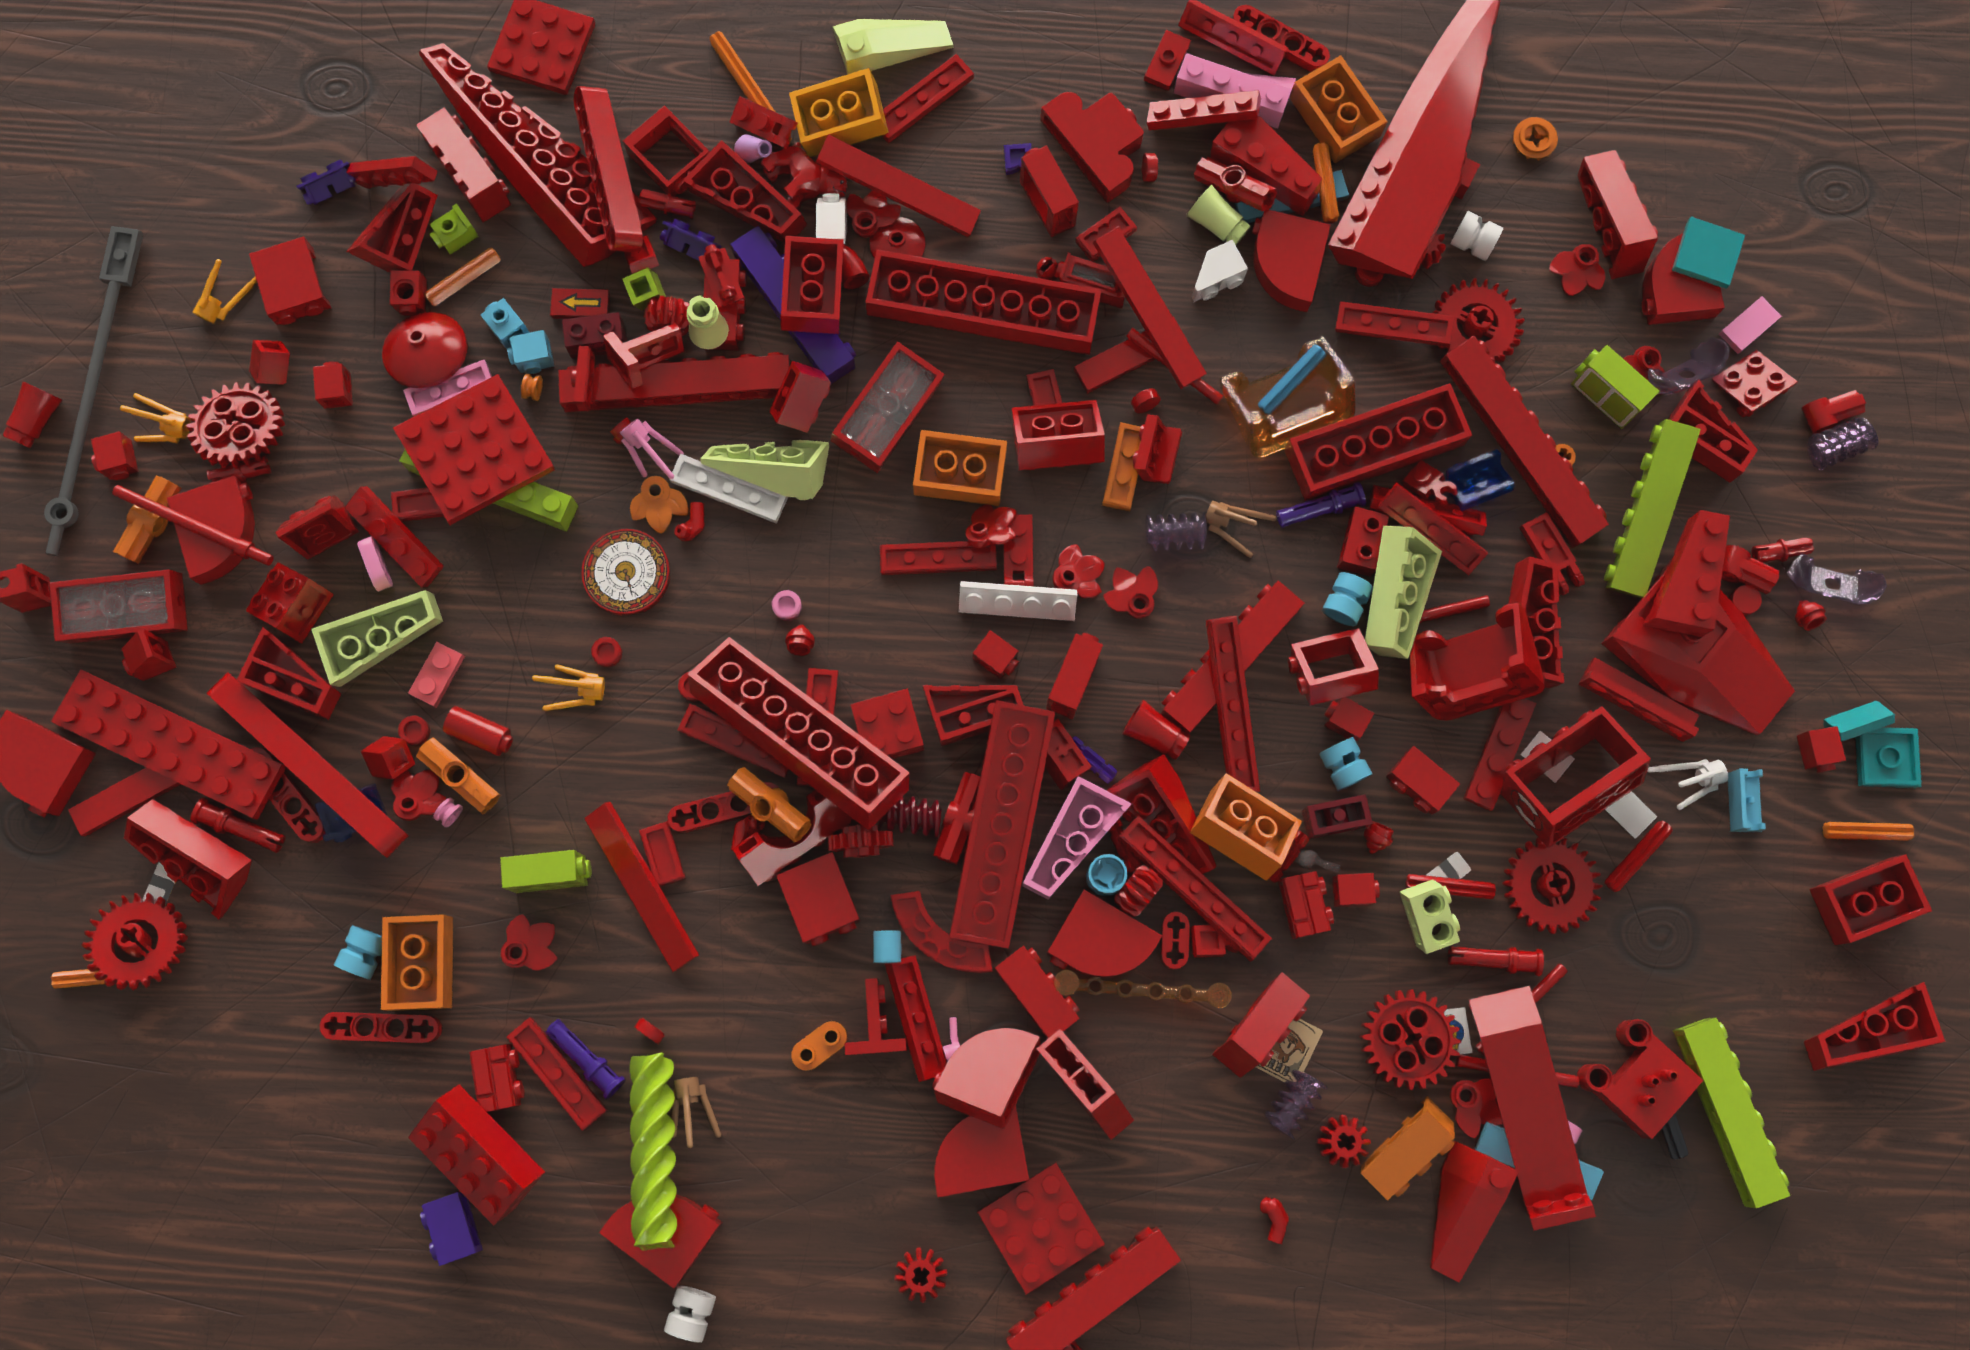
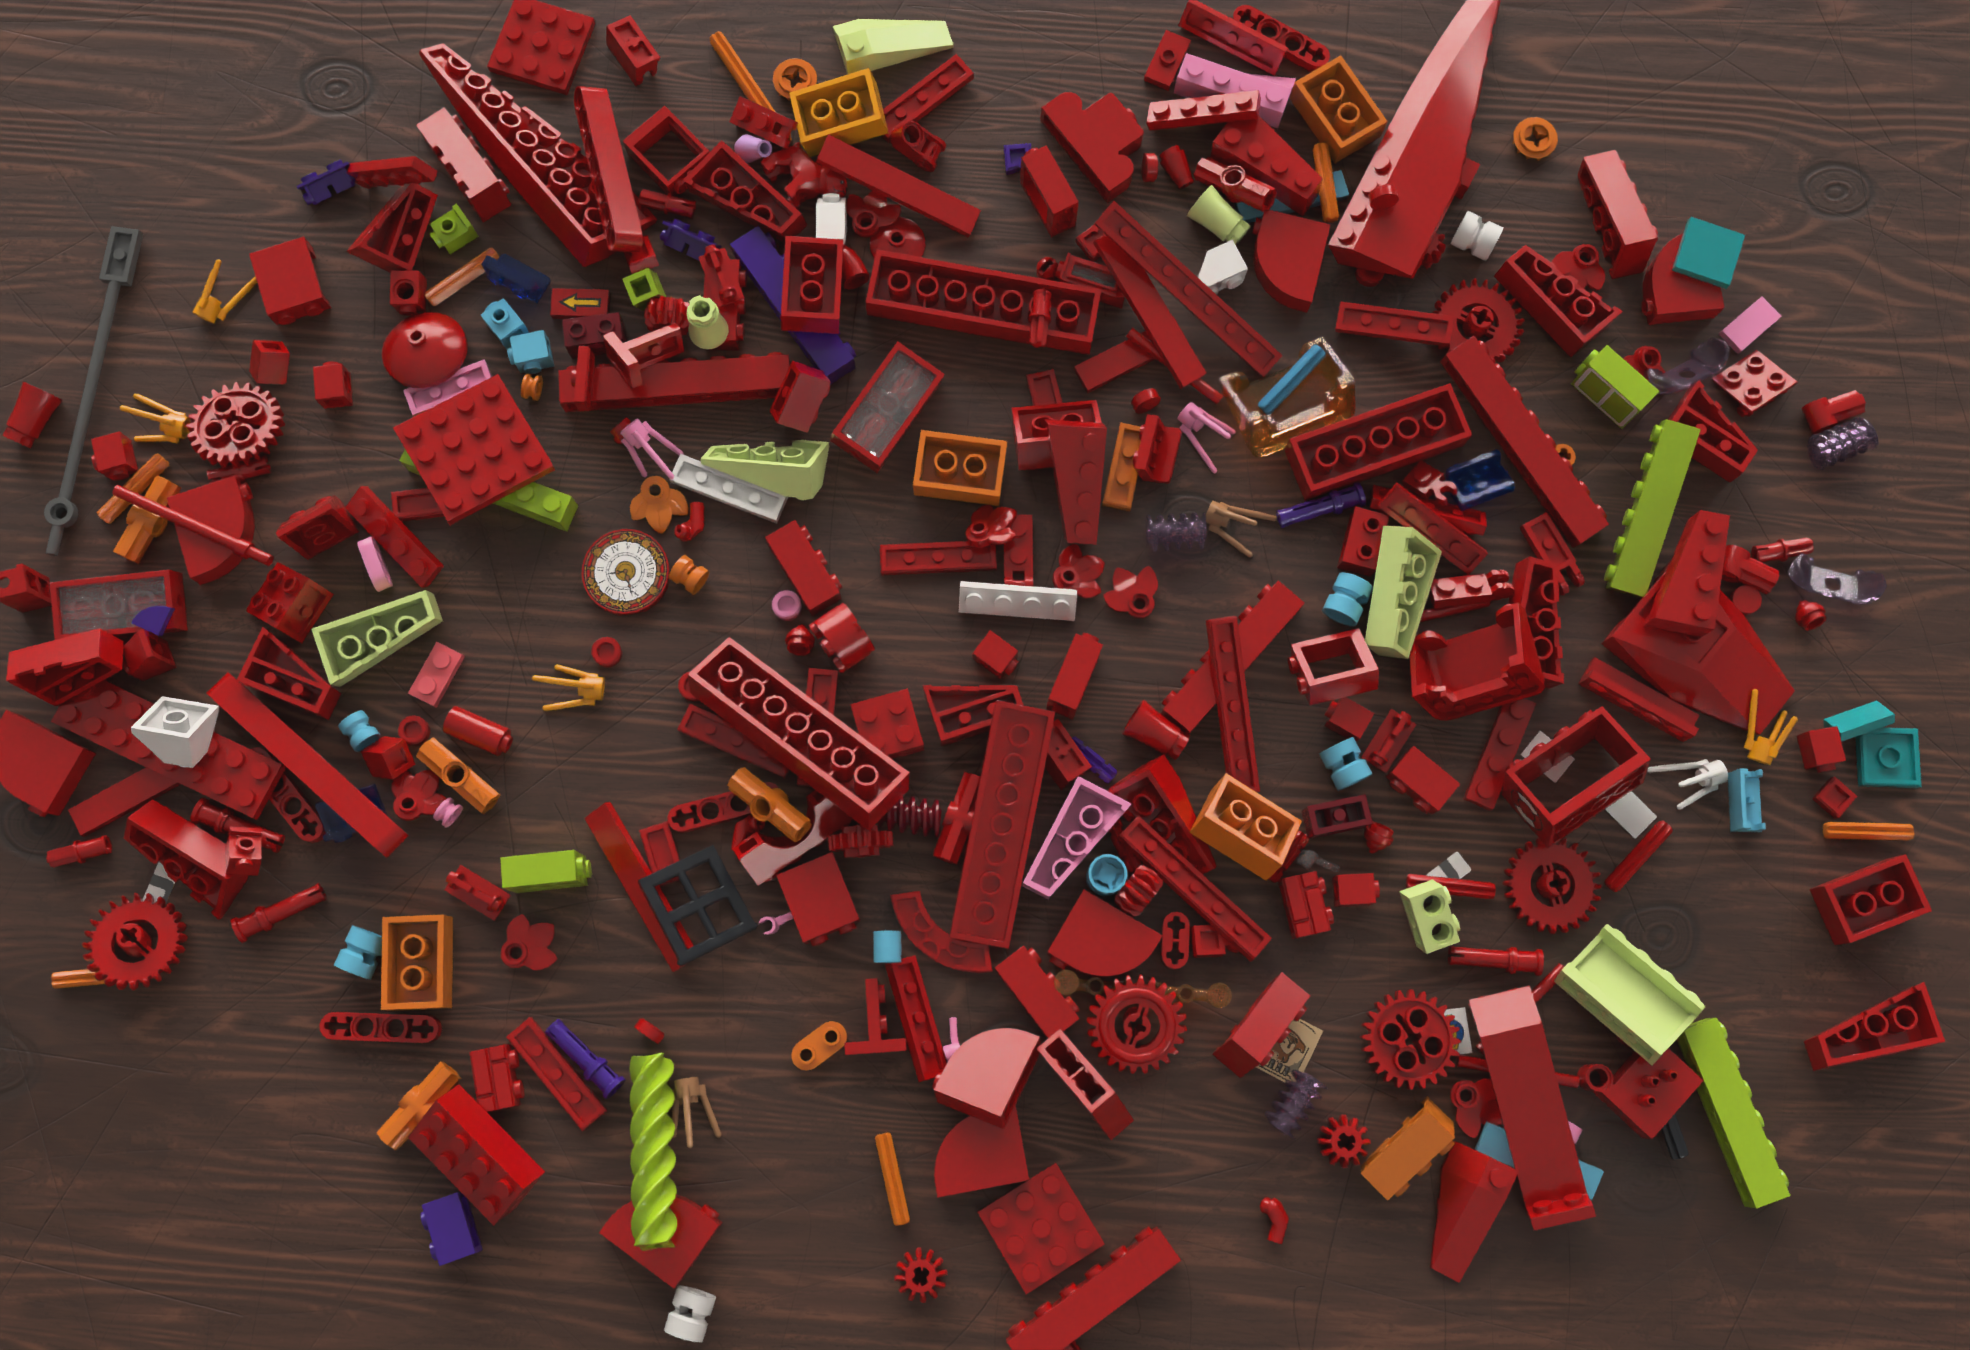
(65, 665): none -> red wedge
(79, 851): none -> red axle
(137, 484): none -> orange axle
(154, 619): none -> dark purple tile
(177, 730): none -> white slope
(243, 851): none -> red brick
(264, 918): none -> red pin
(359, 730): none -> medium azure wheel
(416, 1104): none -> orange piece
(476, 892): none -> red hinge
(516, 276): none -> clear blue bracket
(632, 49): none -> red hinge
(689, 574): none -> orange wheel
(697, 905): none -> black window
(776, 922): none -> bright pink hand
(788, 70): none -> orange gear
(804, 567): none -> red brick
(842, 637): none -> red brick
(892, 1179): none -> orange axle
(923, 146): none -> red piece
(1039, 318): none -> red axle
(1078, 473): none -> red wedge
(1145, 996): none -> red gear
(1177, 167): none -> red cone
(1187, 289): none -> red plate
(1195, 418): none -> bright pink plant
(1383, 197): none -> red tile
(1389, 740): none -> red hinge
(1470, 589): none -> red hinge
(1555, 300): none -> red wedge
(1630, 994): none -> yellowish green panel
(1765, 749): none -> light orange plant
(1834, 797): none -> red tile

